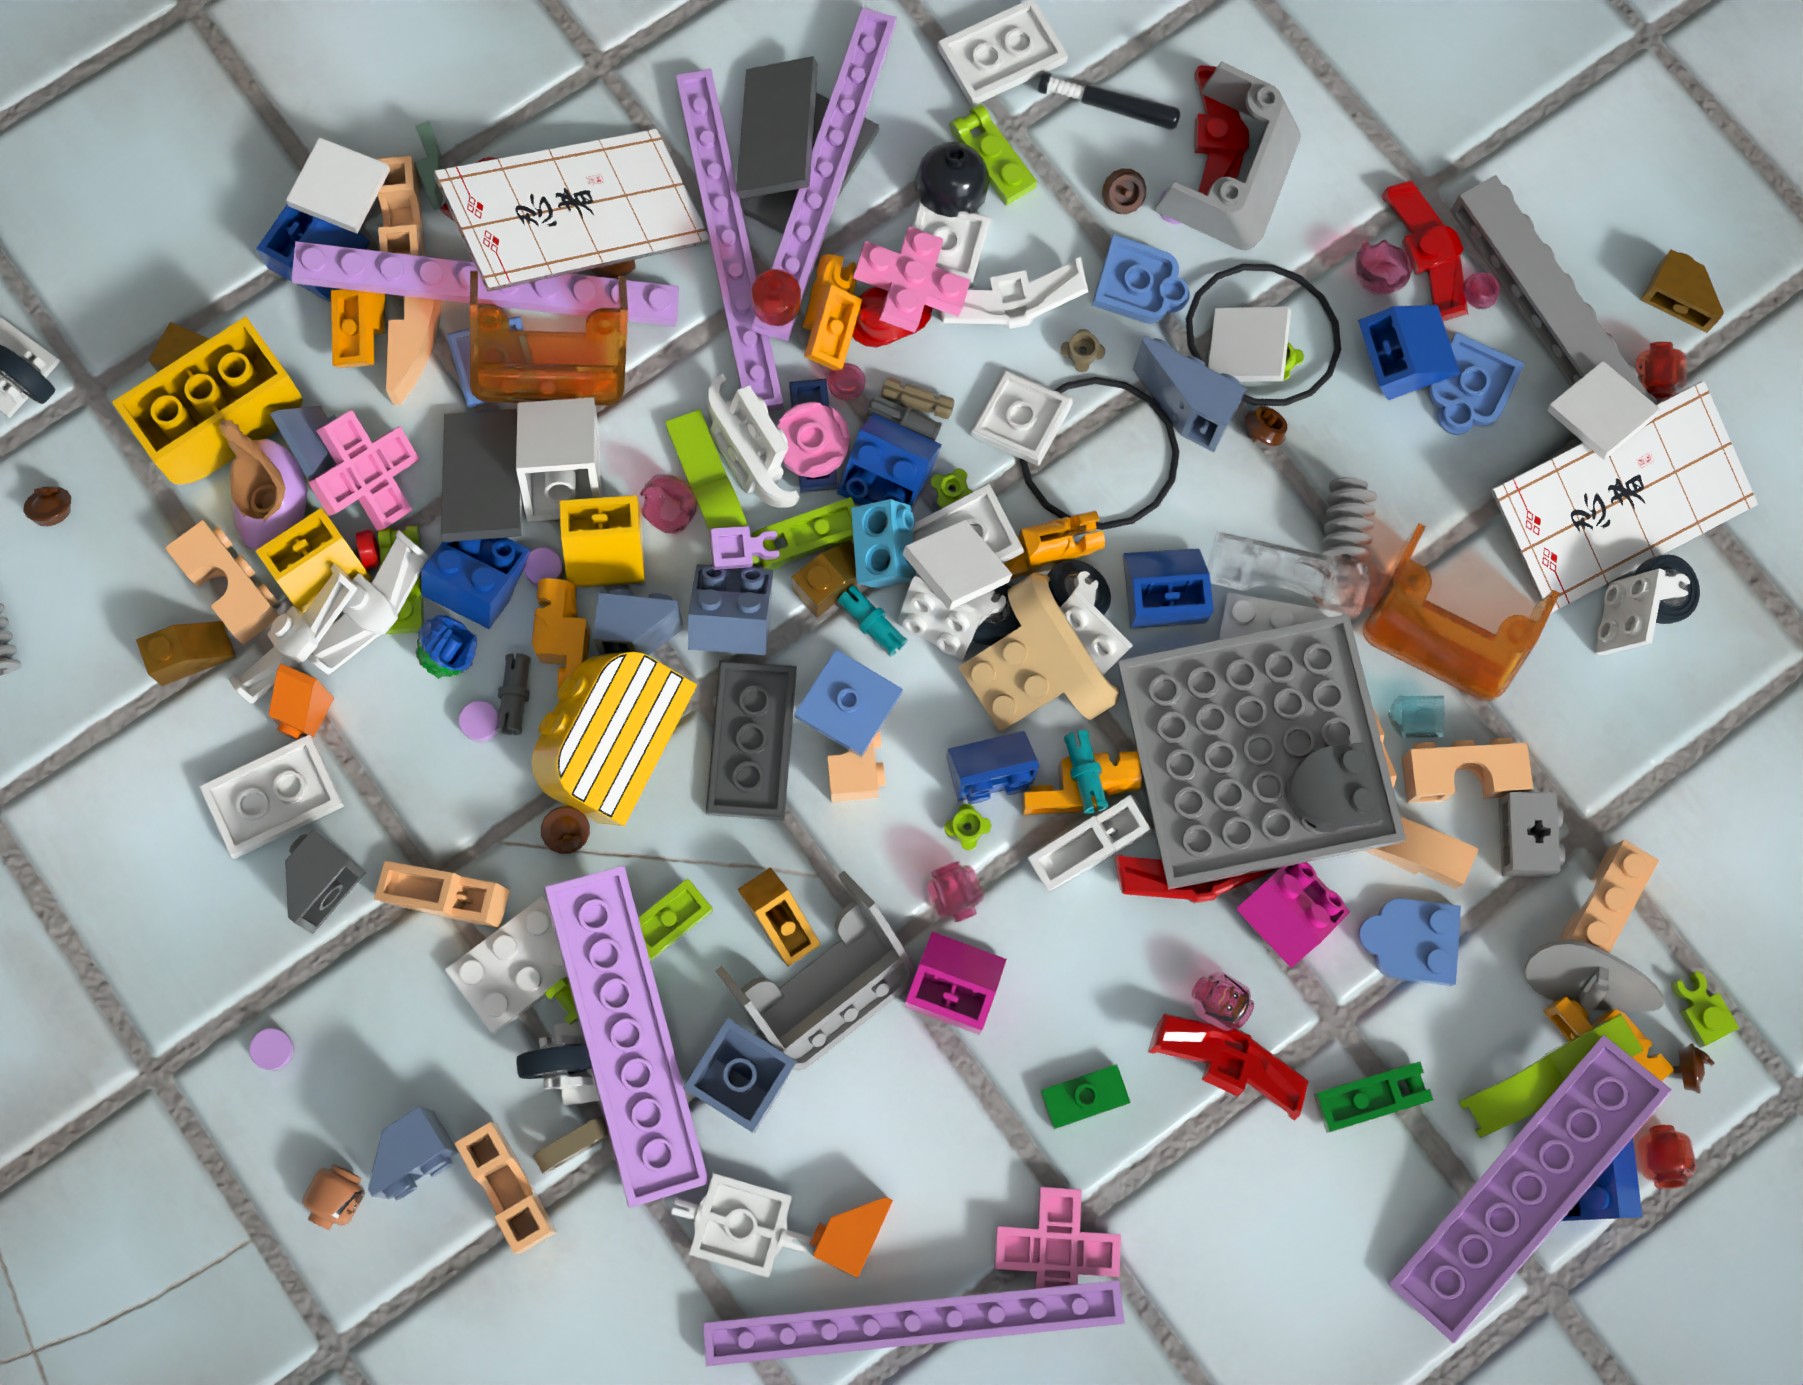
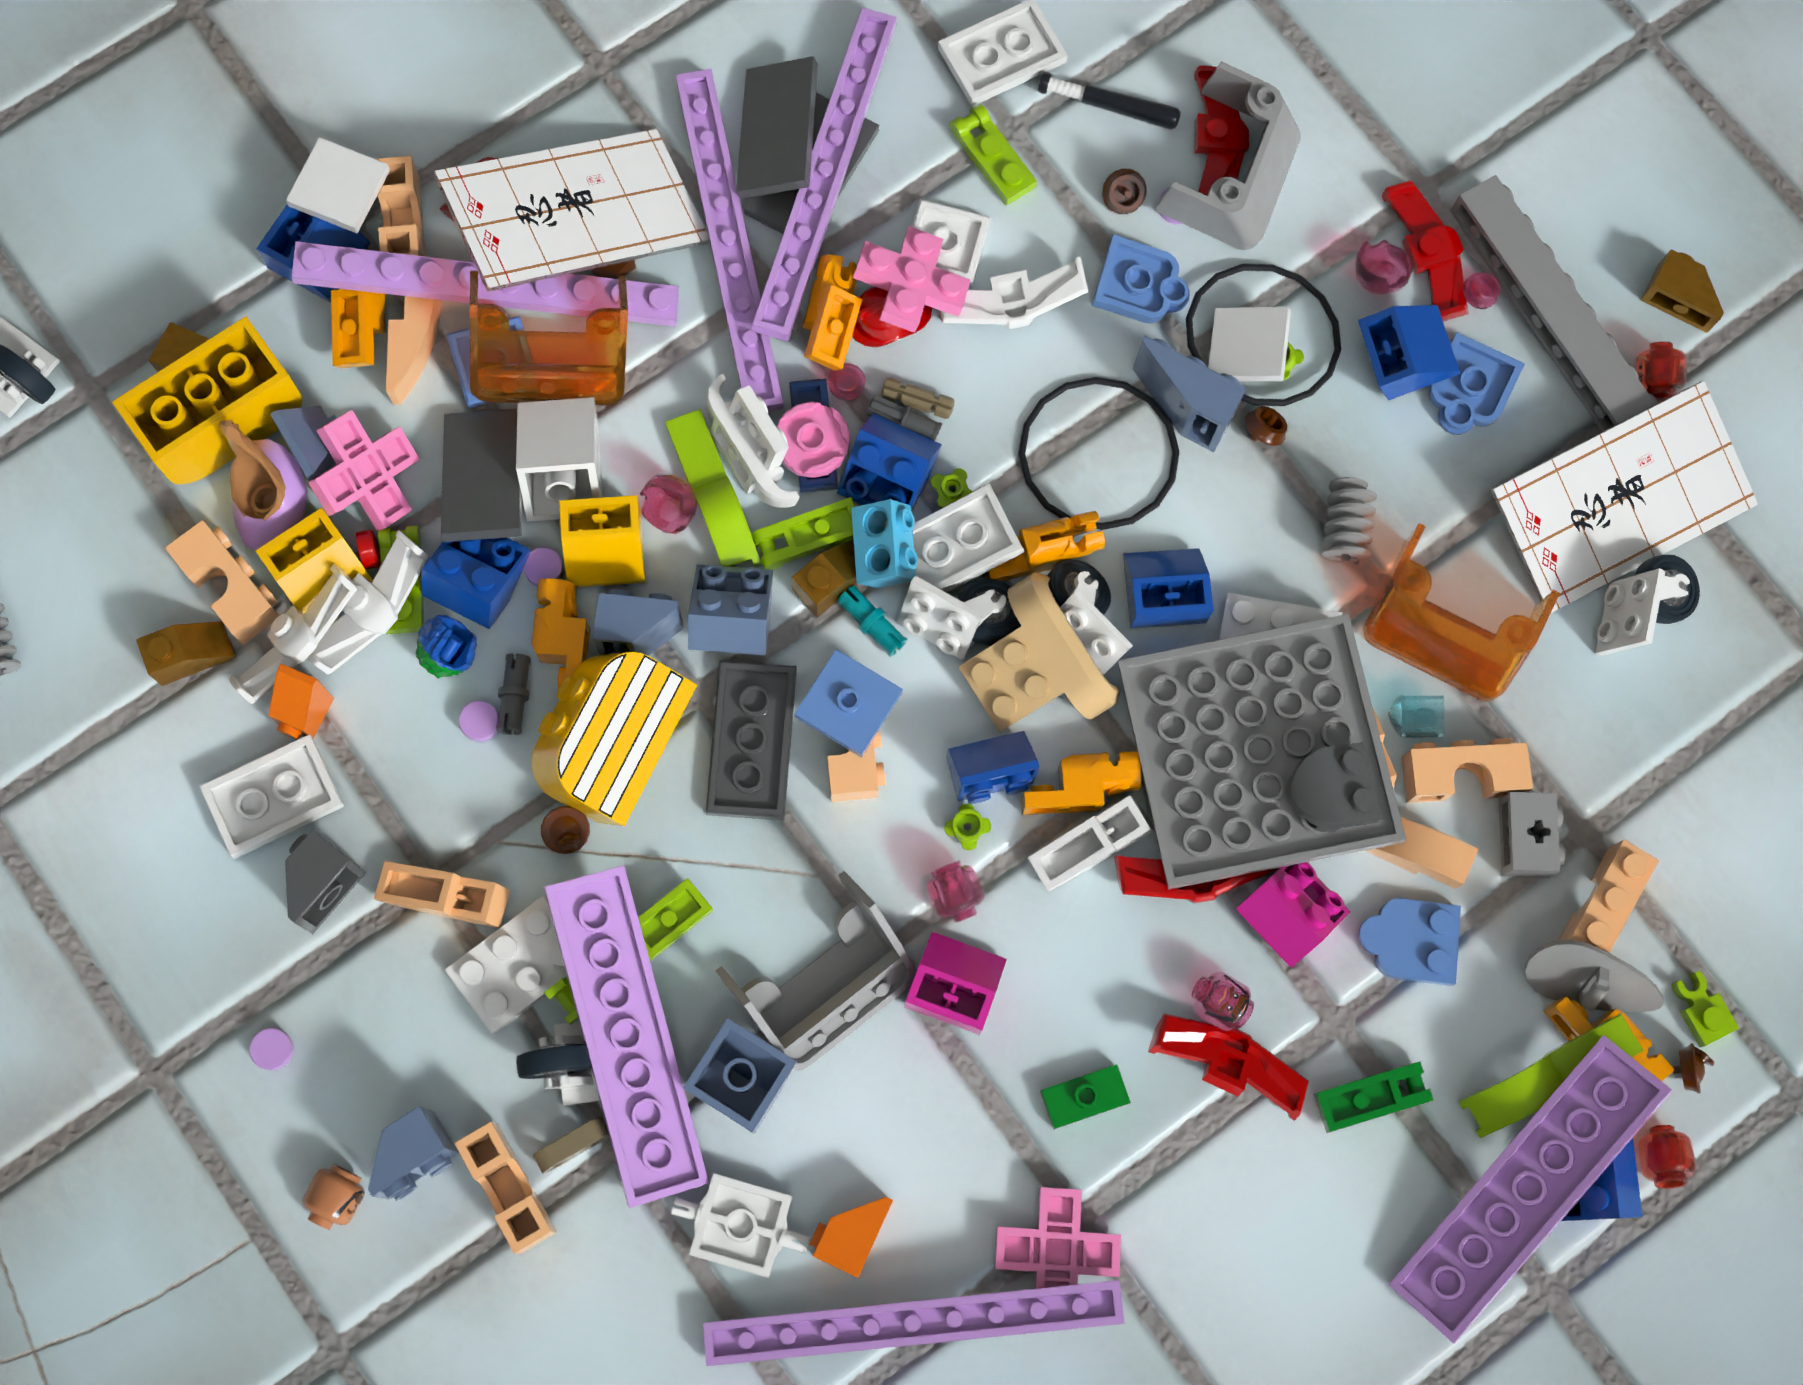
(48, 506): reddish brown hat -> none
(428, 165): sand green slope -> none
(734, 547): lavender plate -> none
(776, 297): clear red head -> none
(779, 916): pearl gold slope -> none
(952, 179): black cylinder -> none
(957, 564): white tile -> none
(1022, 417): white tile -> none
(1085, 771): teal pin -> none
(1086, 340): dark tan plate -> none
(1326, 580): clear arch -> none
(1603, 410): white tile -> none

